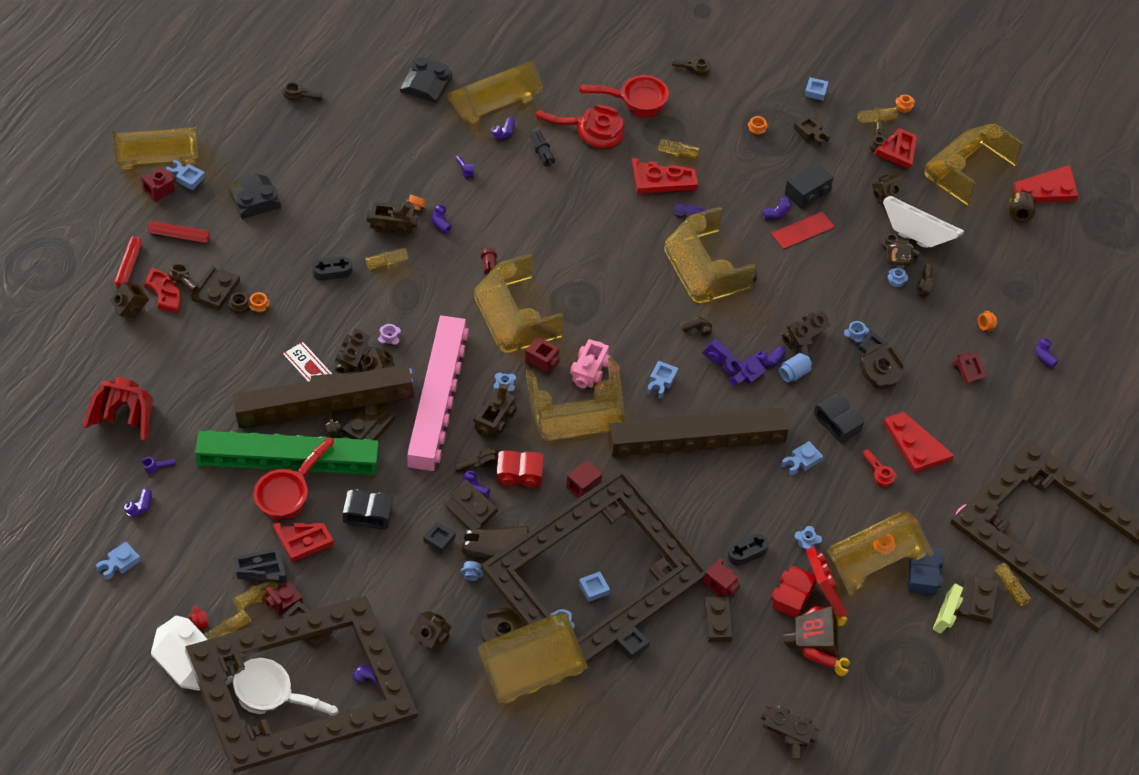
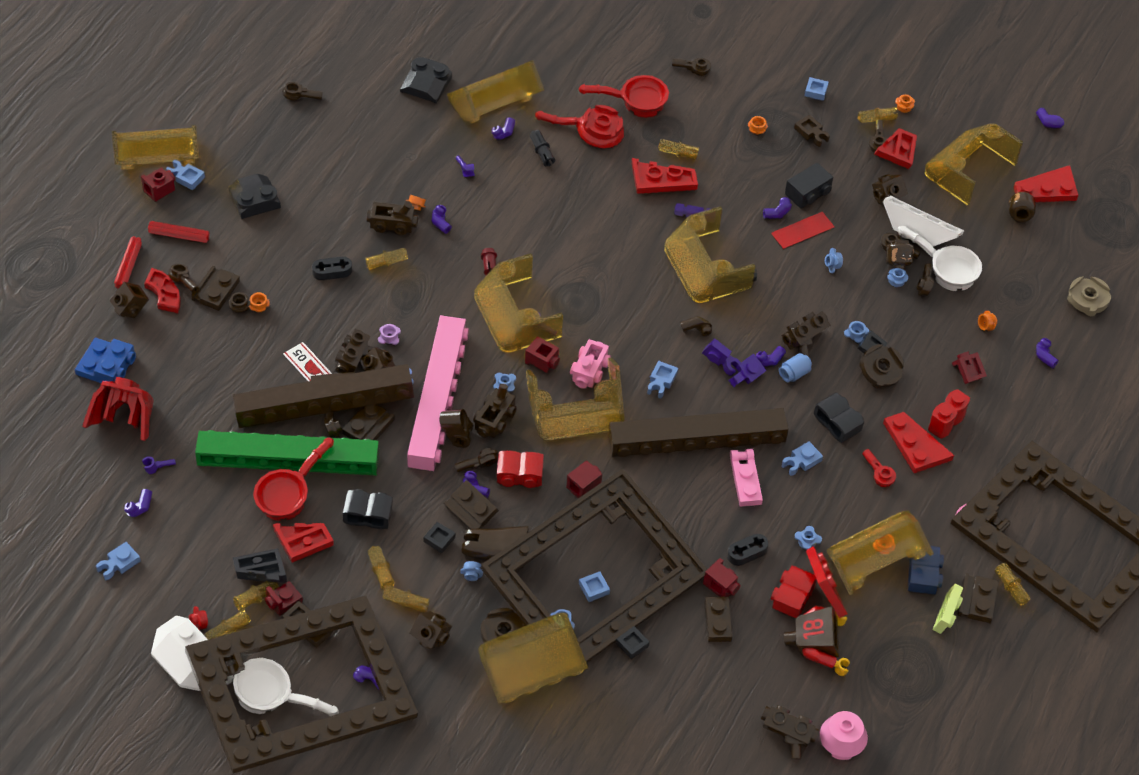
(106, 360): none -> blue plate
(380, 567): none -> clear yellow axle
(406, 598): none -> clear yellow axle
(456, 426): none -> dark brown piece
(746, 478): none -> bright pink plate
(833, 260): none -> medium blue plate
(843, 735): none -> bright pink cone
(949, 414): none -> red brick
(953, 265): none -> white piece
(1049, 121): none -> dark purple arm
(1084, 303): none -> dark tan plate

